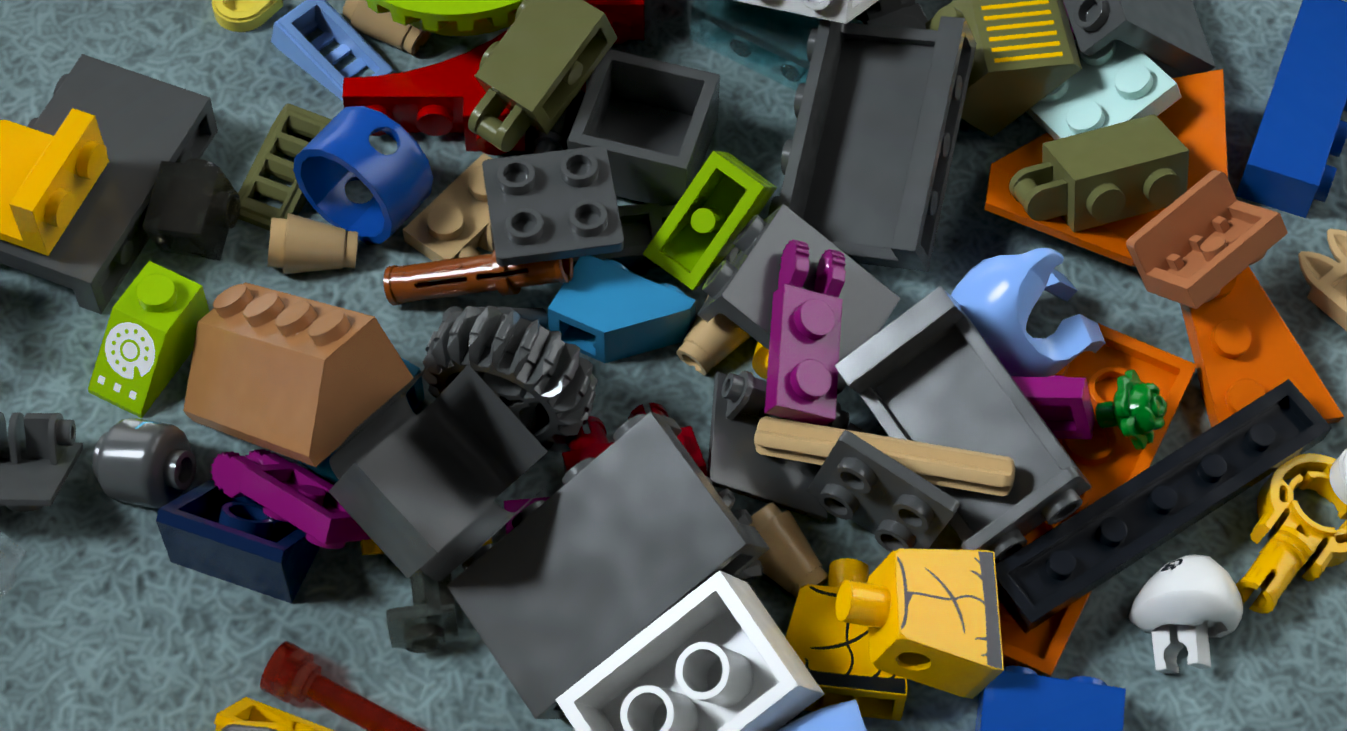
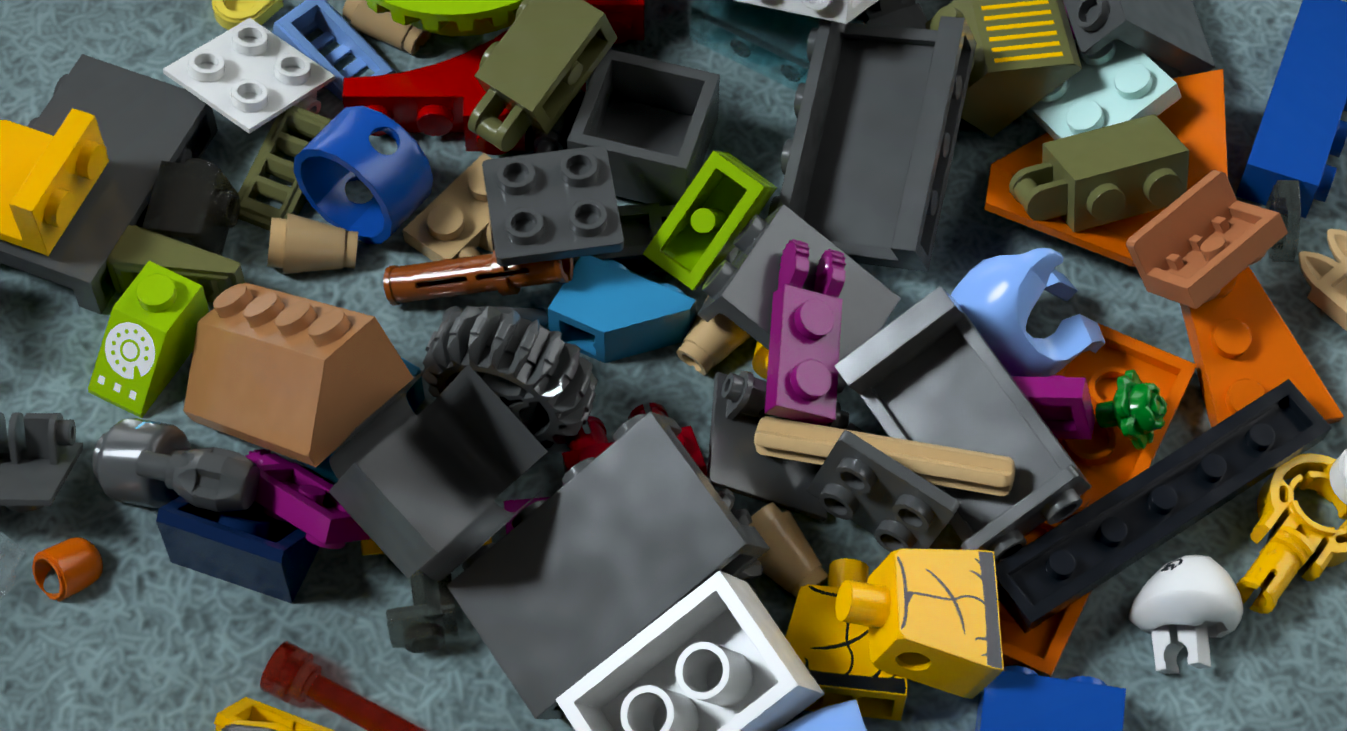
(75, 563): none -> orange piece
(201, 266): none -> olive slope
(205, 477): none -> dark grey piece
(250, 76): none -> white hinge
(1286, 200): none -> clear smoke tile

